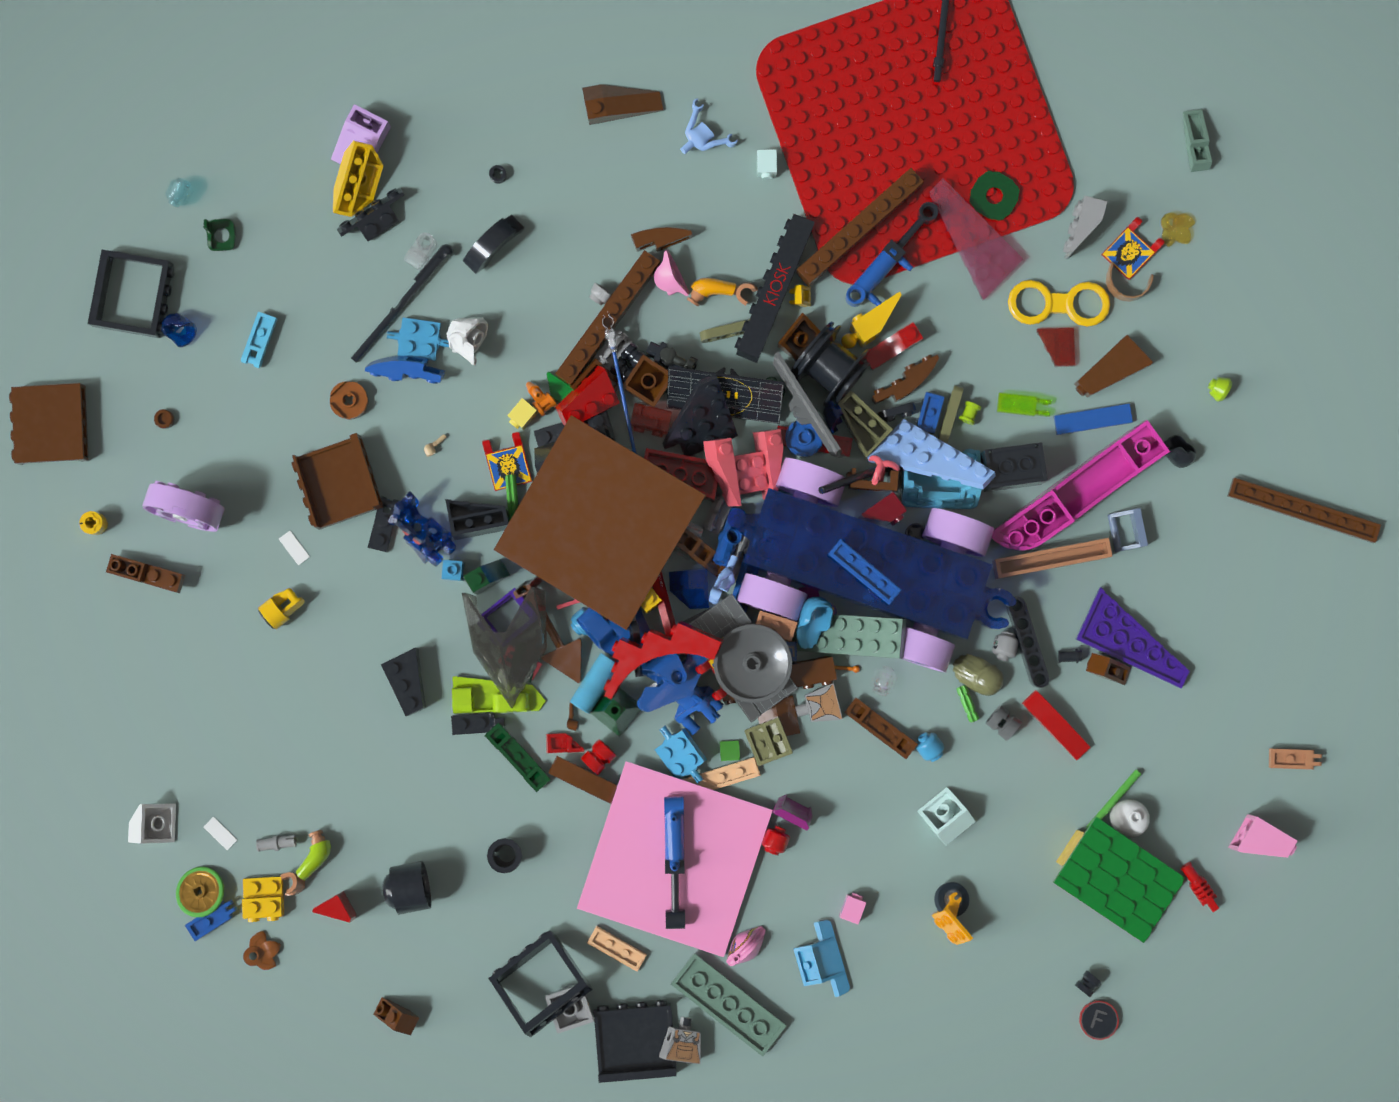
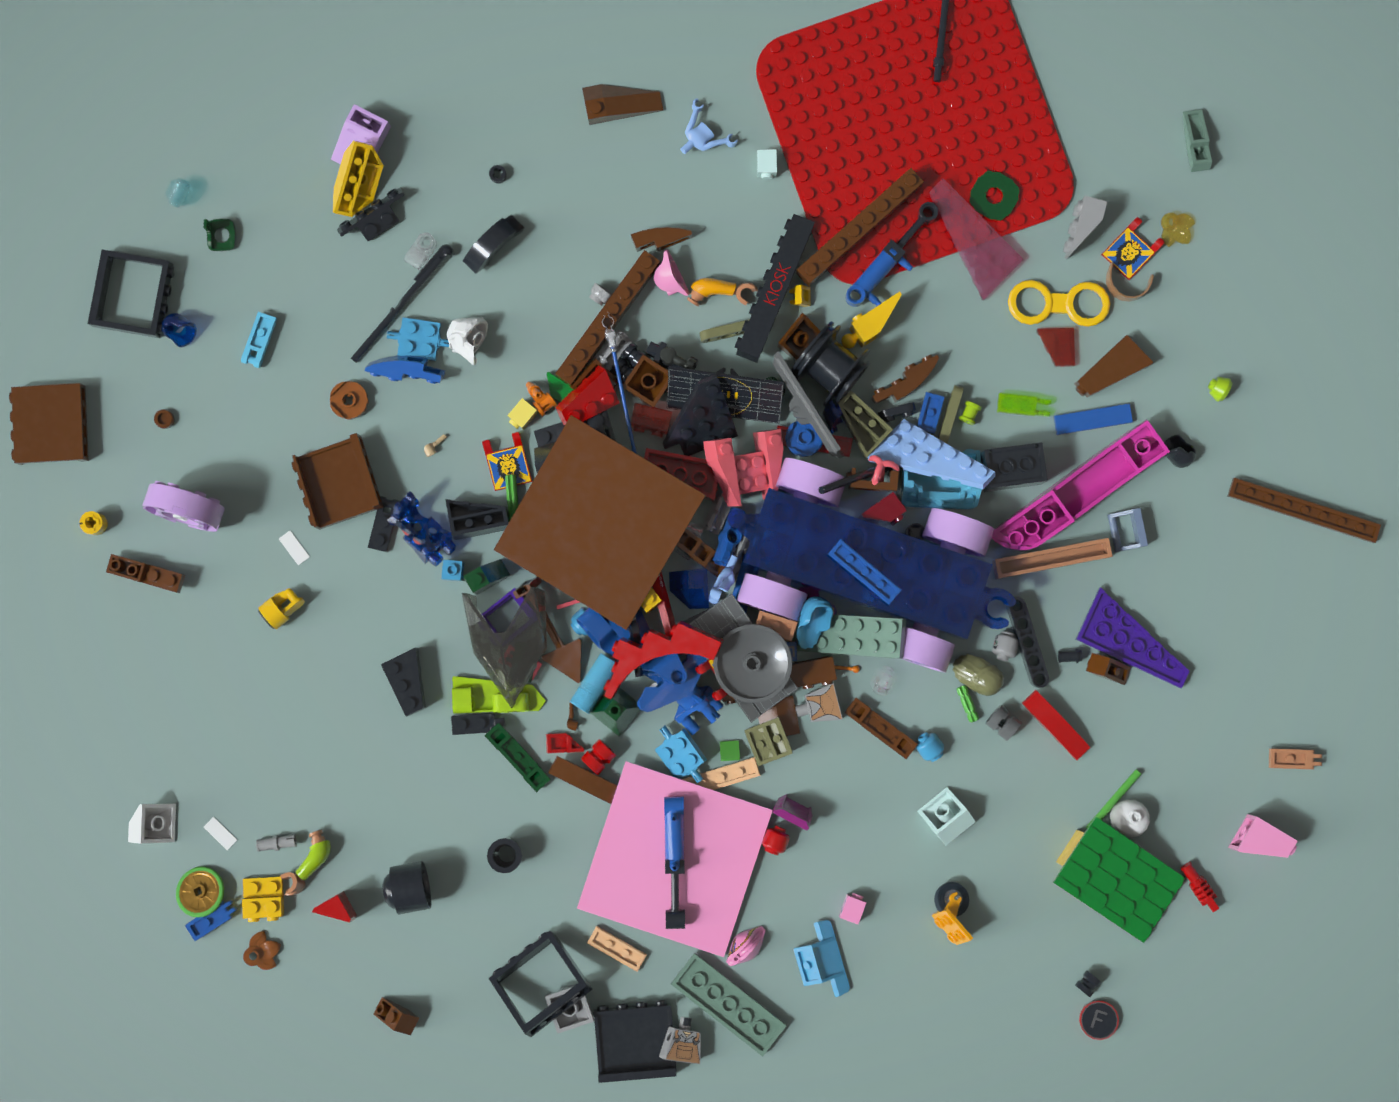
(894, 345): red slope -> none

